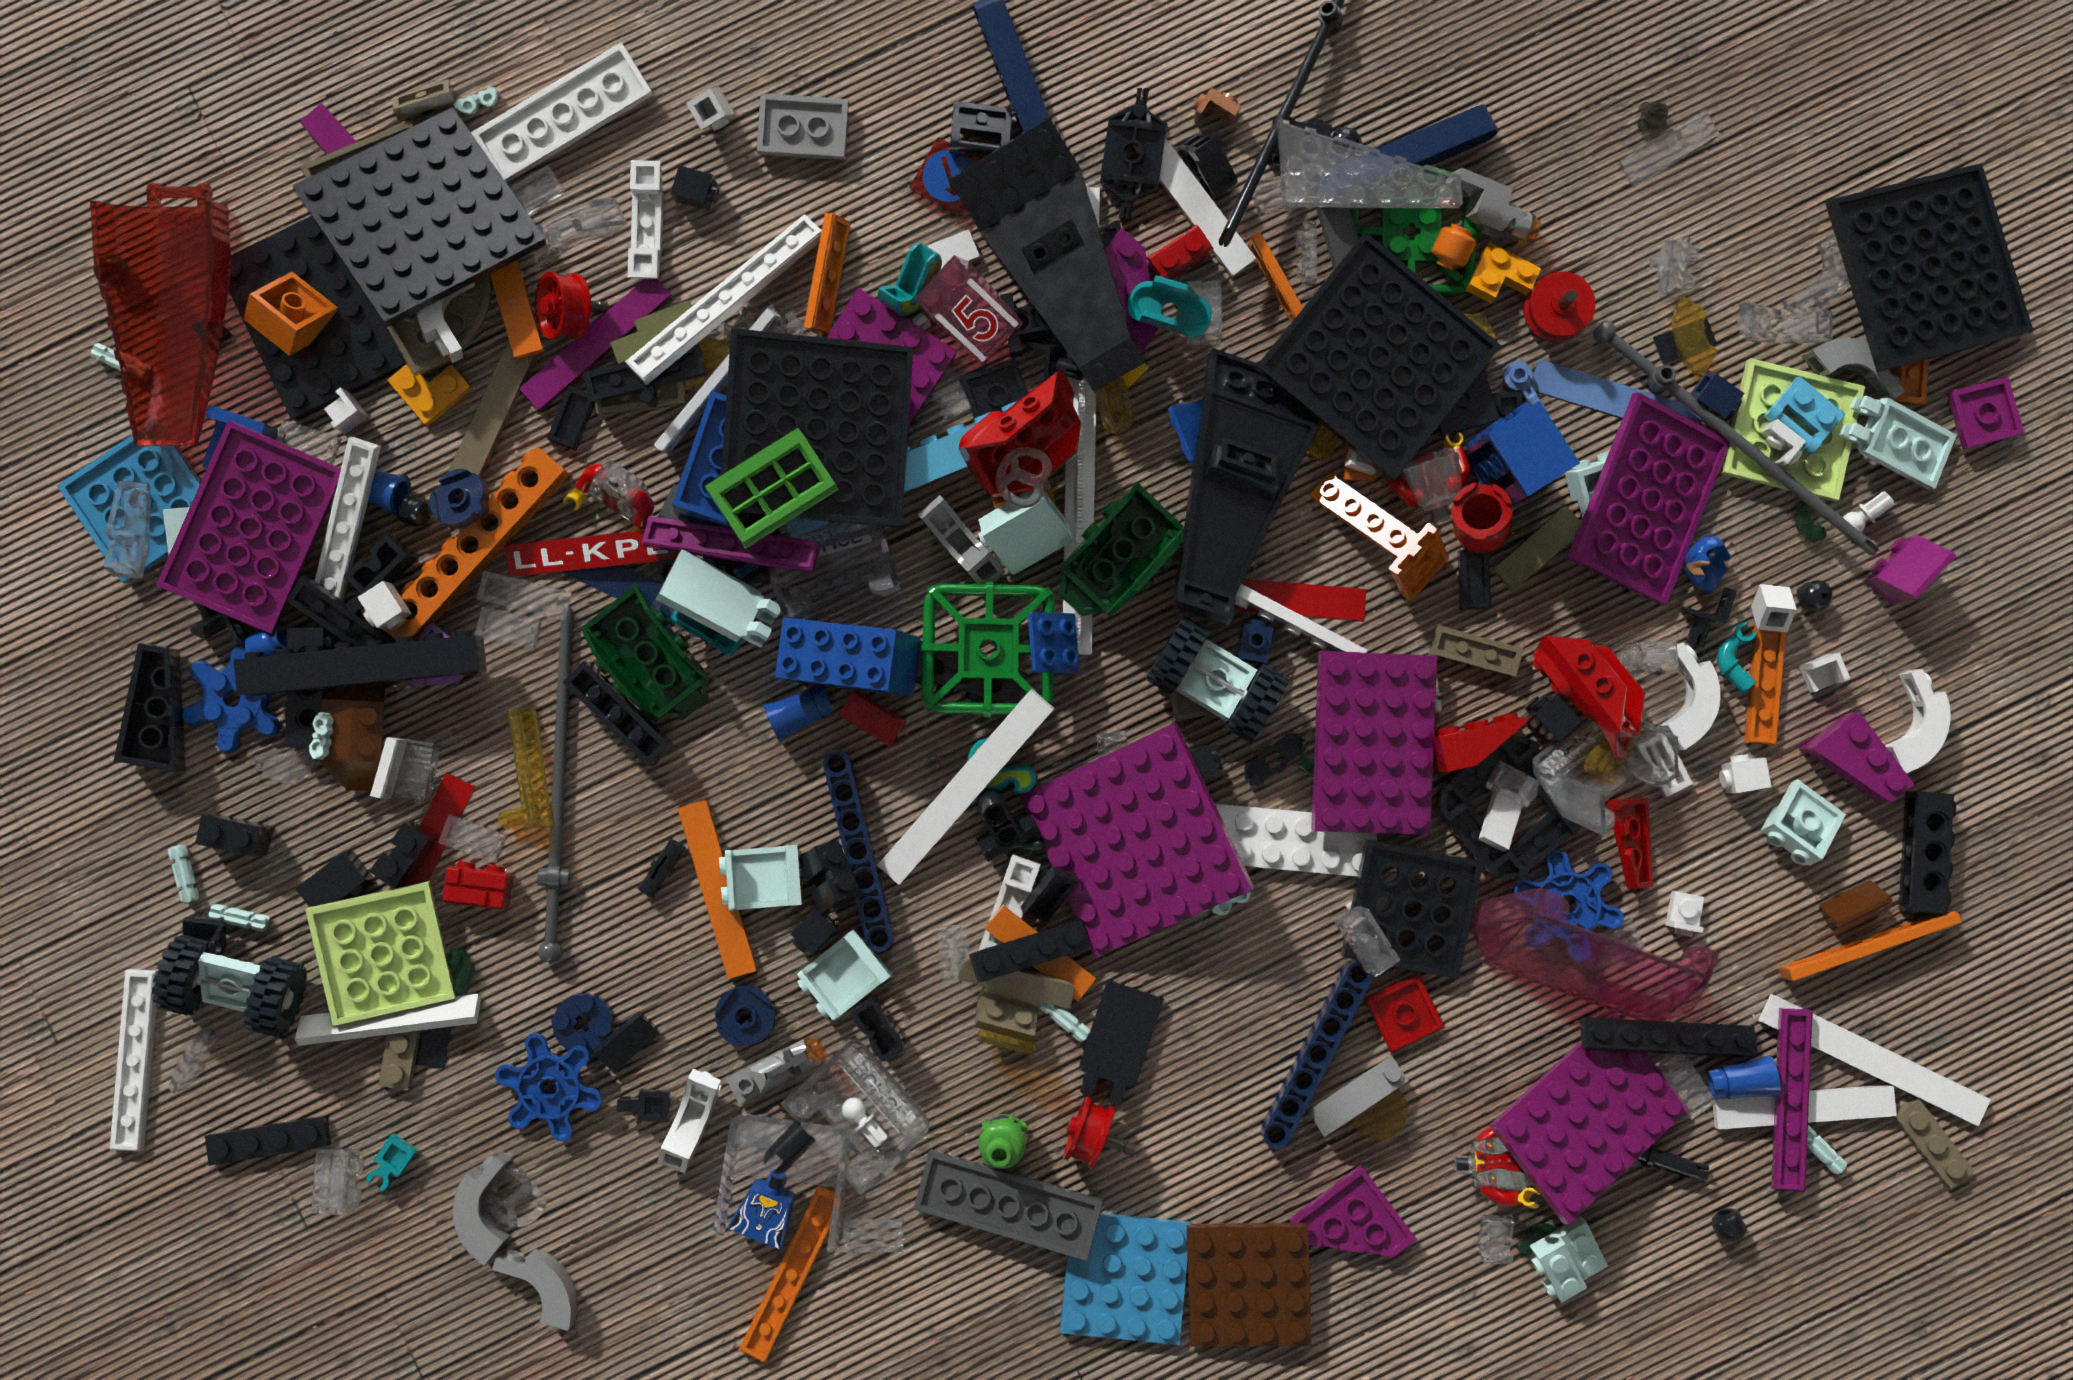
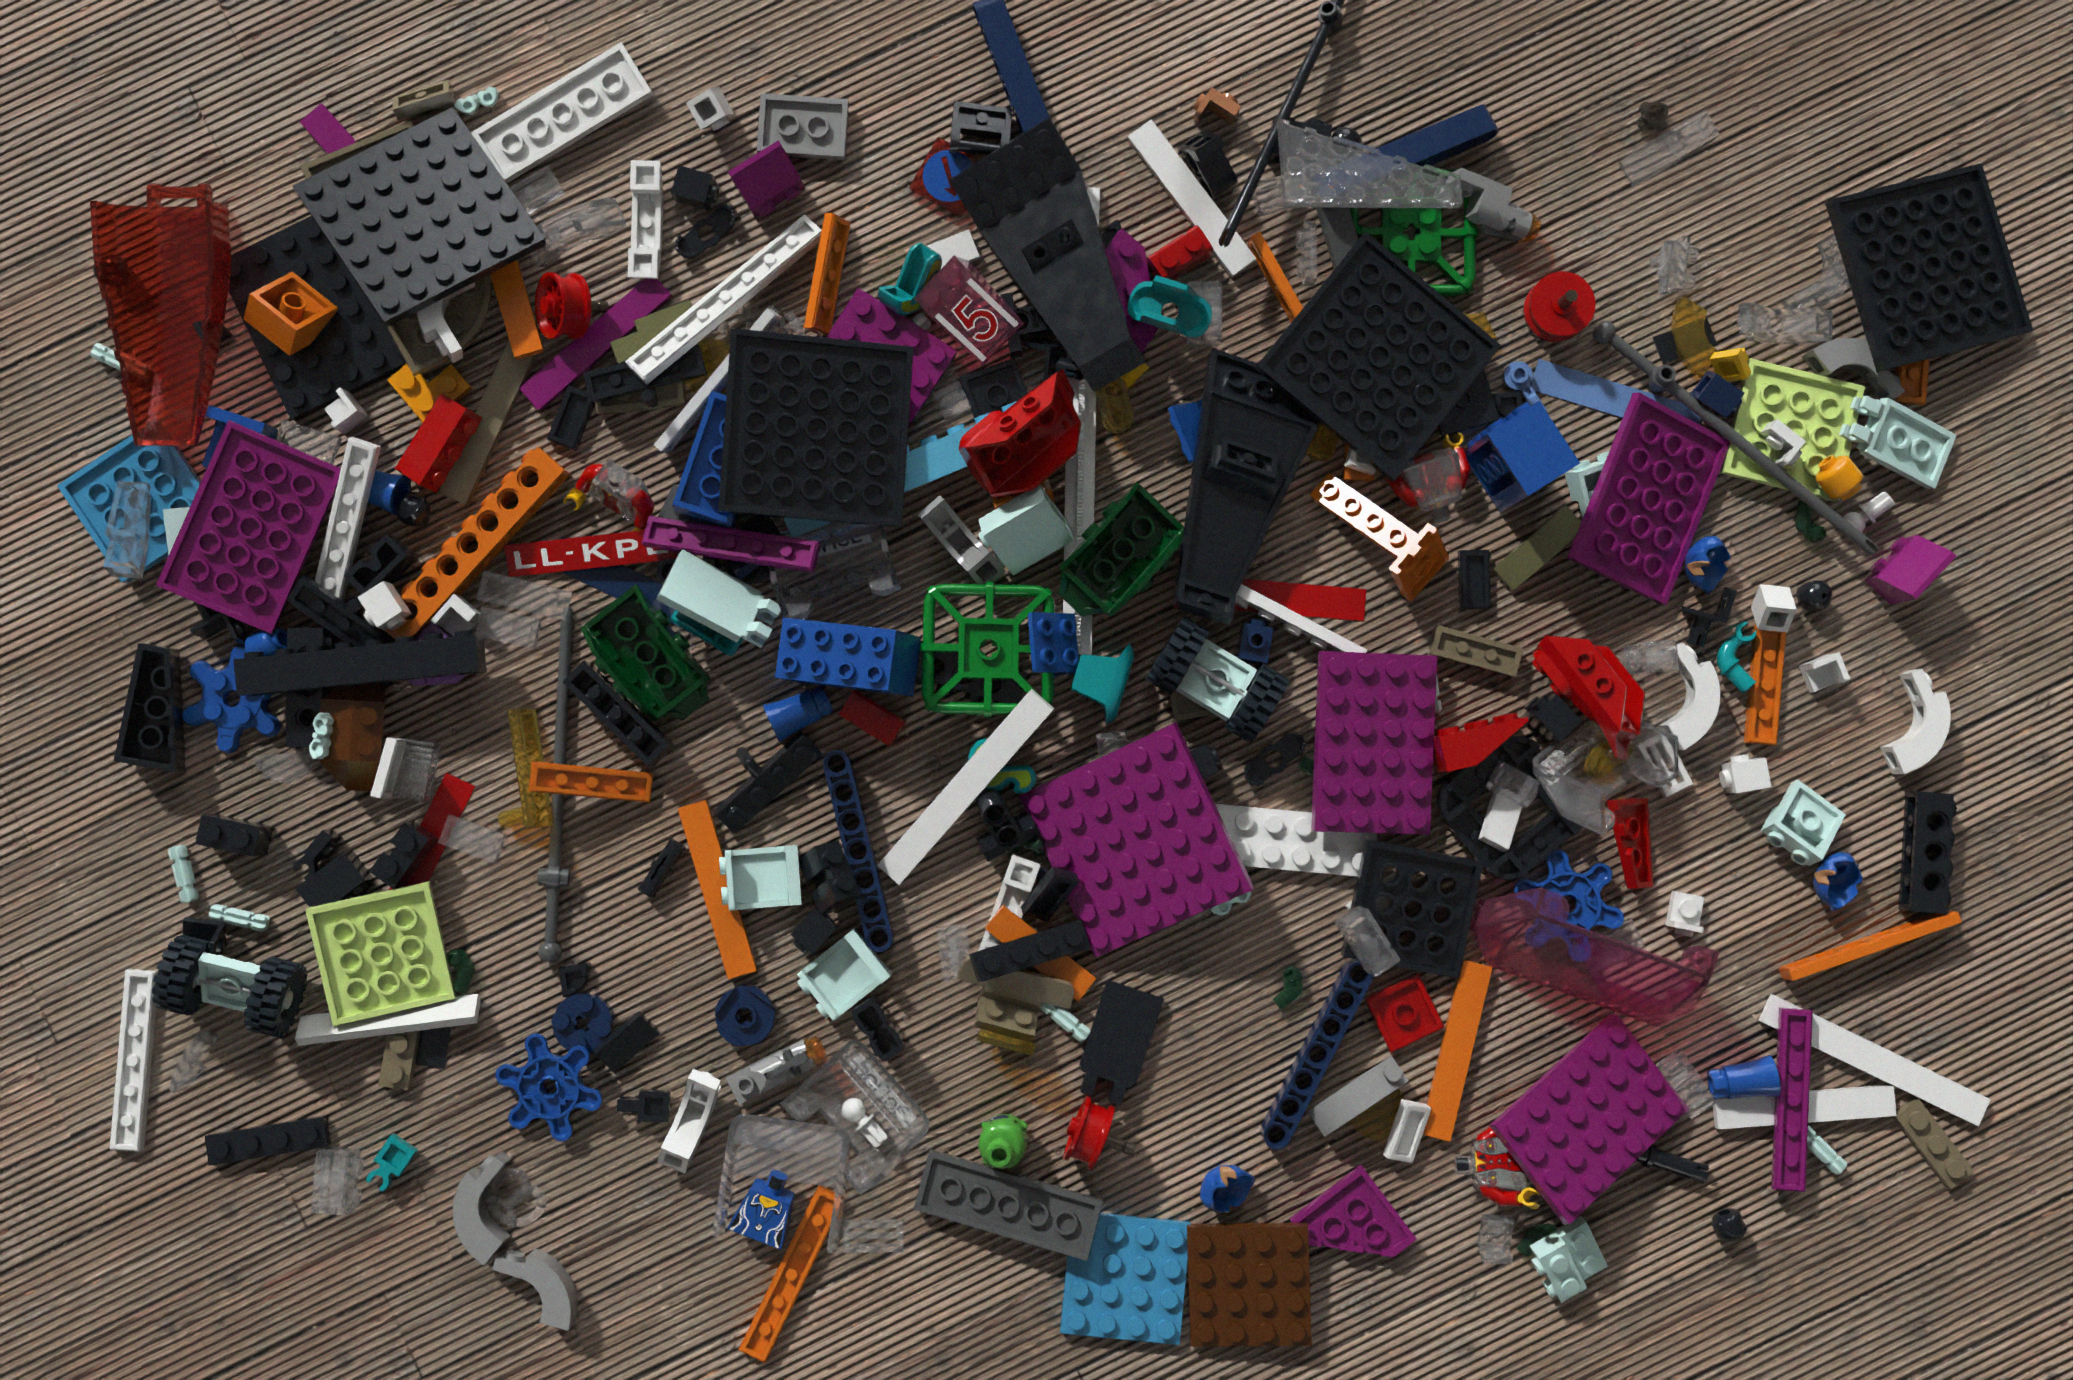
(321, 848): none -> black plate
(438, 443): none -> red brick
(456, 615): none -> white panel
(470, 509): dark blue plate -> none
(478, 886): red brick -> none
(574, 977): none -> black tile
(590, 782): none -> orange tile
(722, 220): none -> black piece
(756, 464): bright green piece -> none
(766, 180): none -> magenta slope
(766, 780): none -> black plate
(789, 1146): black piece -> none
(1023, 476): clear piece -> none
(1104, 680): none -> teal piece
(1138, 177): black plate -> none
(1225, 1188): none -> blue hair
(1292, 987): none -> clear green arm
(1407, 1131): none -> white tile
(1453, 246): orange head -> none
(1456, 1049): none -> orange tile
(1482, 517): red tile -> none
(1500, 267): light orange plate -> none
(1668, 1037): black plate -> none
(1731, 364): none -> yellow tile
(1809, 408): medium azure plate -> none
(1837, 880): none -> blue hair
(1839, 477): none -> light orange head
(1854, 904): reddish brown slope -> none
(1859, 757): magenta wedge -> none
(1985, 413): magenta plate -> none

